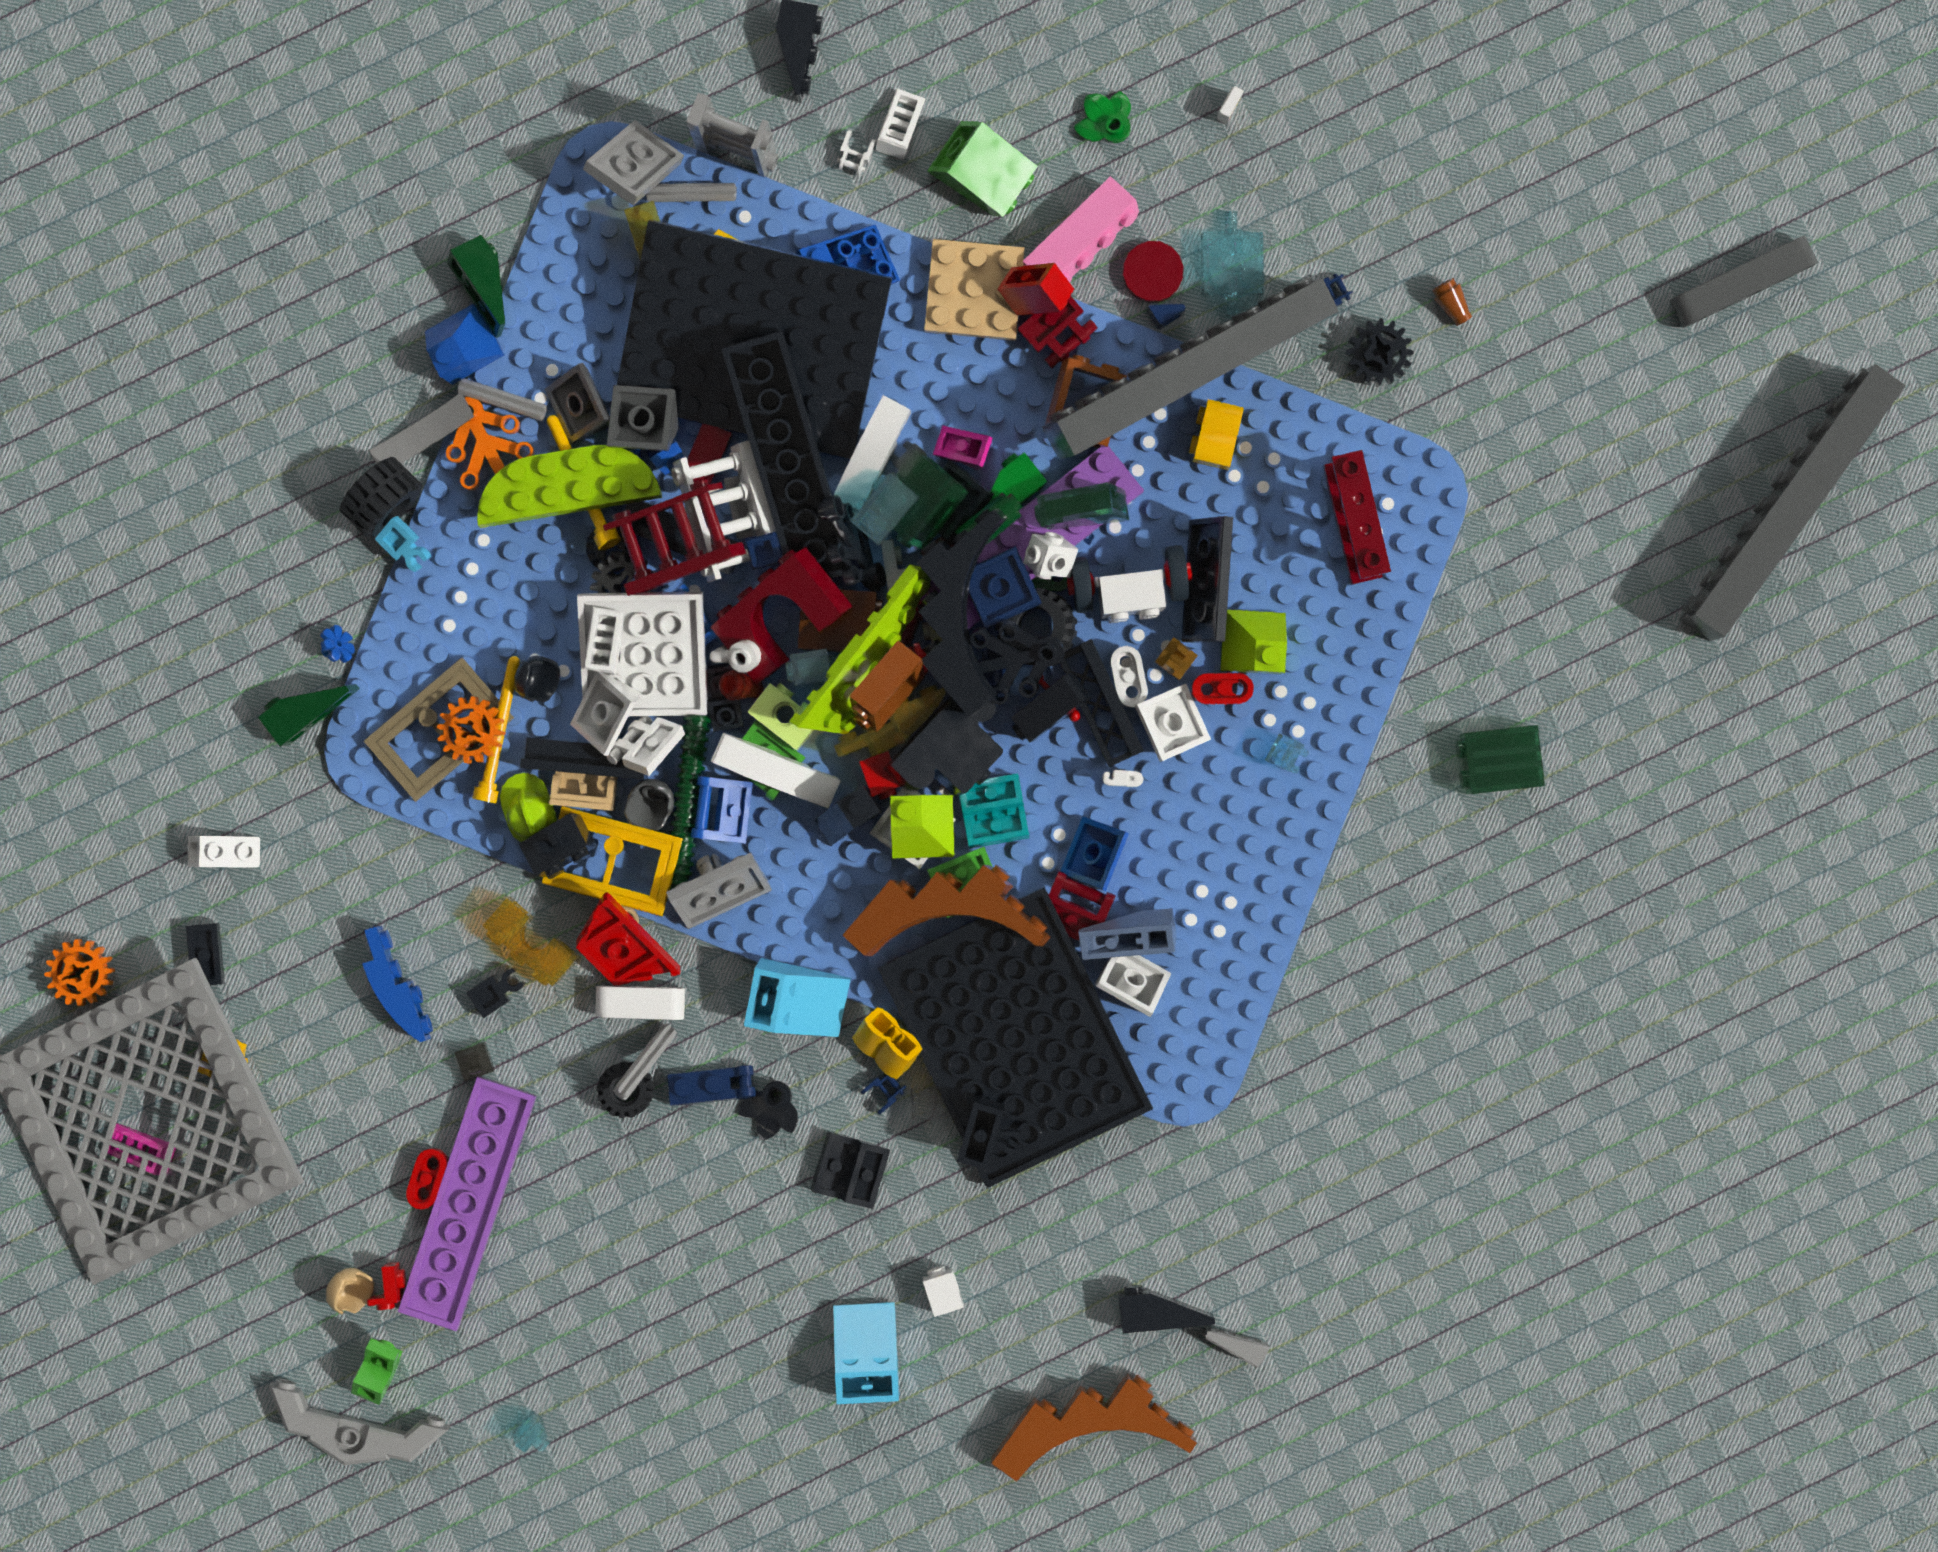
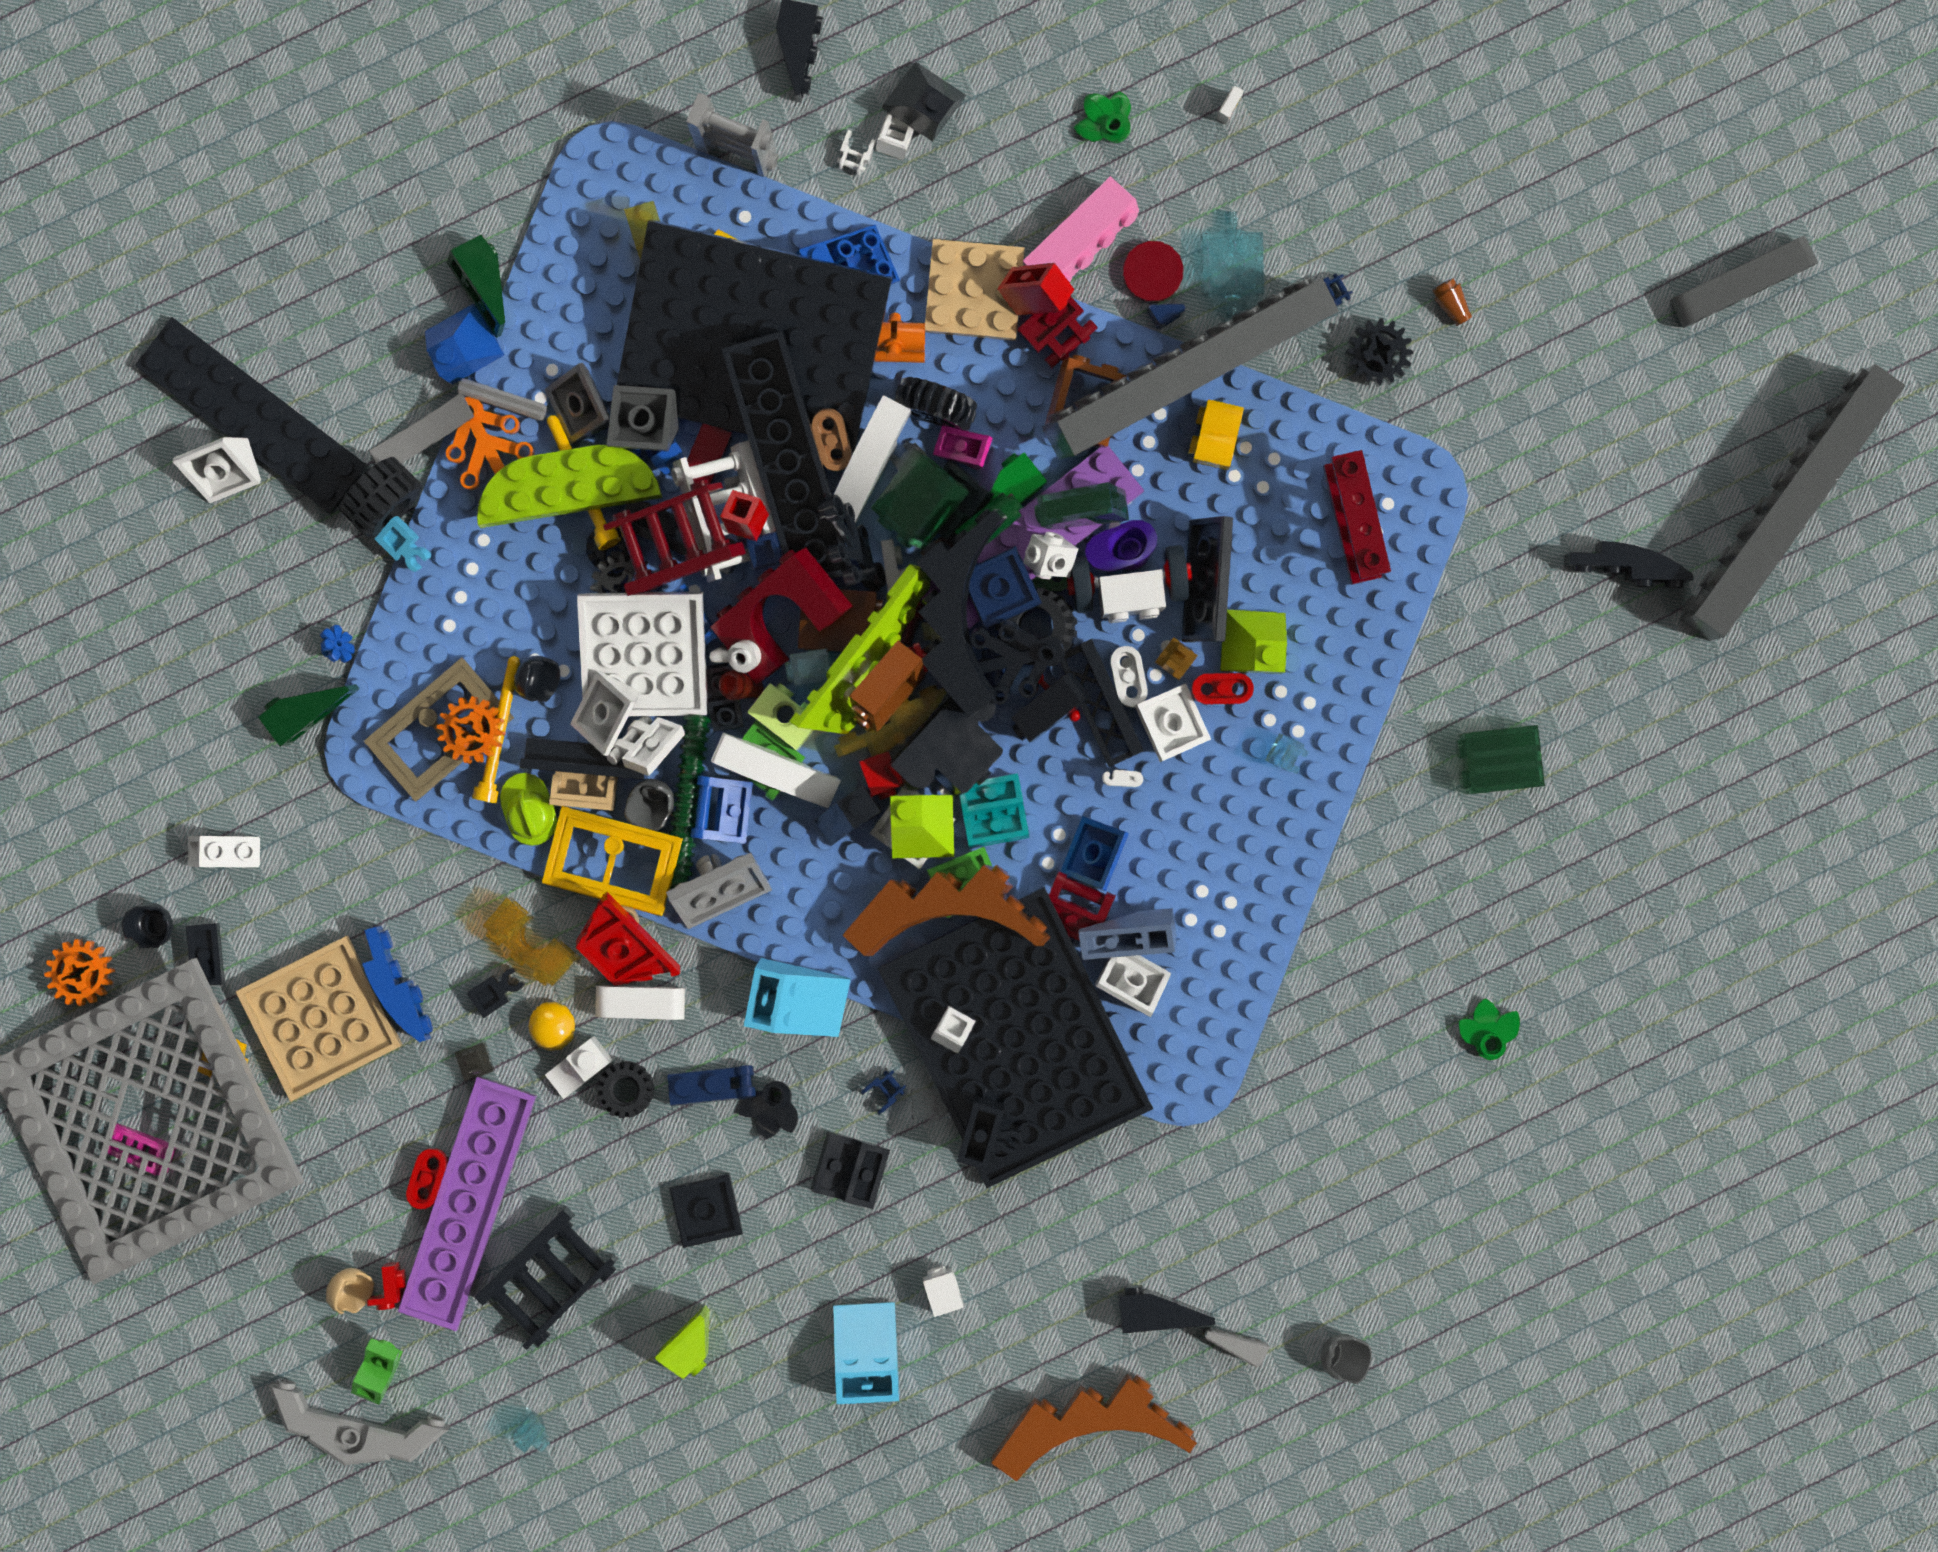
(148, 925): none -> black hair
(220, 467): none -> white slope
(249, 410): none -> black plate
(318, 1018): none -> tan plate
(518, 1270): none -> black fence
(552, 1026): none -> yellow hair
(558, 845): black brick -> none
(579, 1067): none -> white arch
(591, 650): white slope -> none
(633, 162): light grey plate -> none
(644, 1061): light grey axle -> none
(687, 1347): none -> lime slope
(693, 192): light grey axle -> none
(706, 1210): none -> black tile
(744, 515): none -> red brick
(831, 438): none -> medium nougat plate
(884, 507): clear light blue bracket -> none
(887, 1043): yellow brick -> none
(901, 341): none -> orange pin
(923, 101): none -> black slope
(936, 403): none -> black gear
(953, 1029): none -> white slope
(983, 168): slope -> none
(1122, 546): none -> dark purple piece
(1346, 1358): none -> dark grey hair
(1489, 1024): none -> green plate
(1640, 564): none -> black slope

